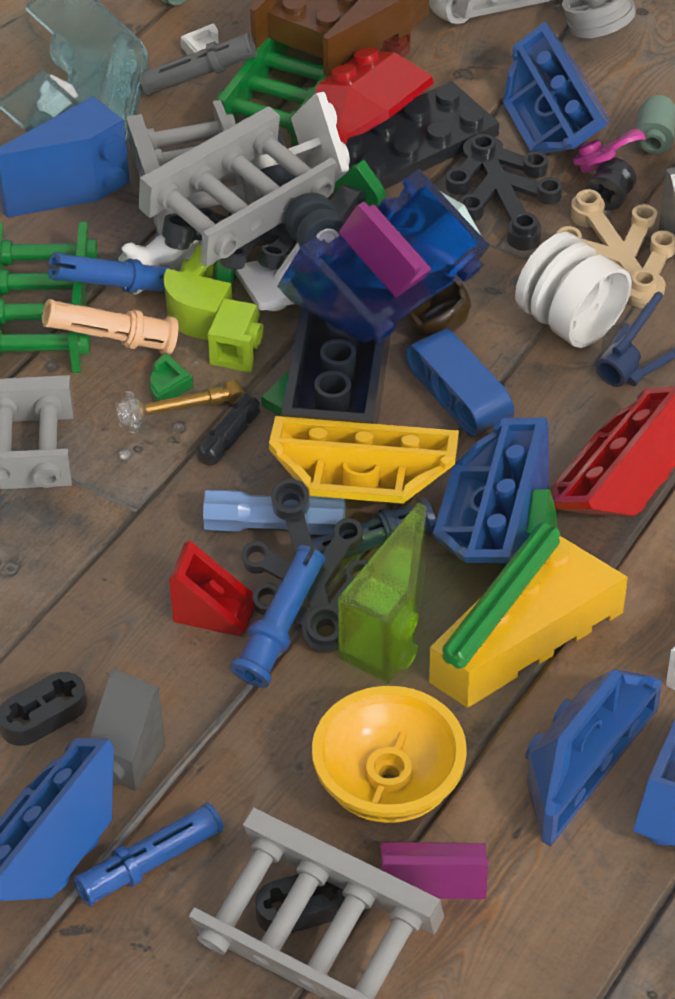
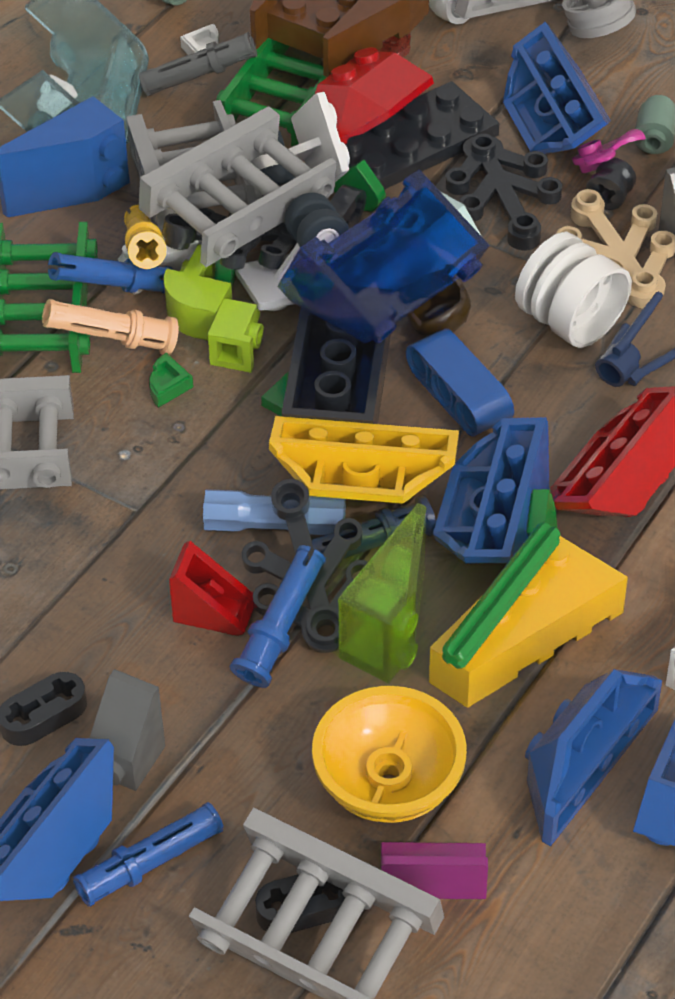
(132, 411): pearl gold piece -> none
(143, 239): none -> yellow pin
(228, 429): black axle -> none
(383, 249): magenta panel -> none

